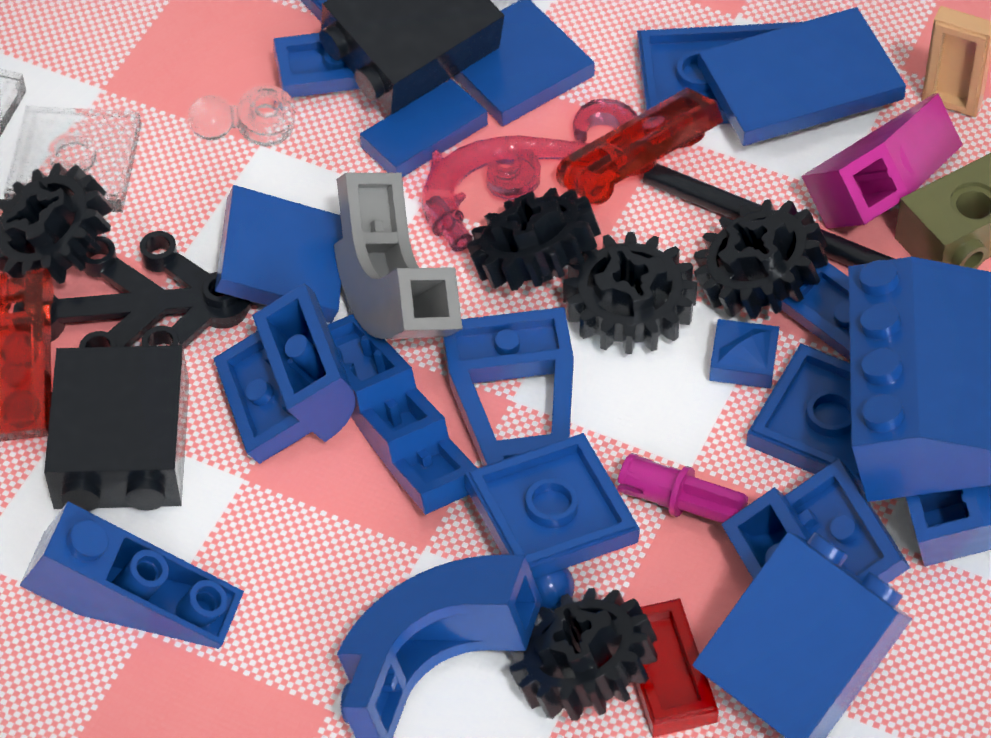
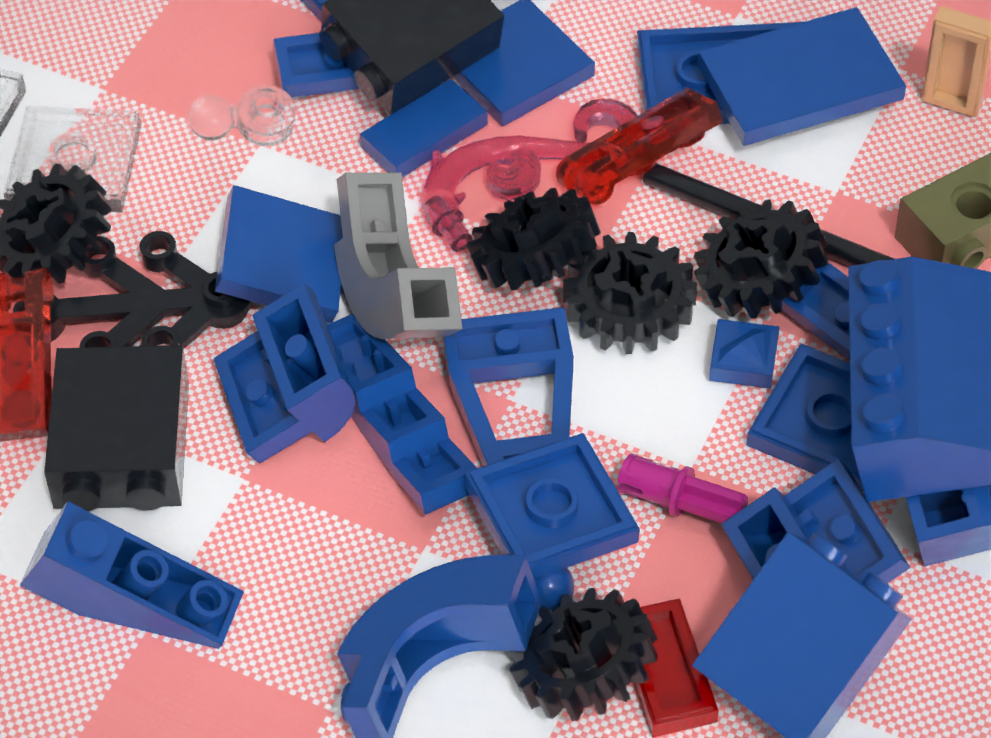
(883, 165): dark pink slope -> none

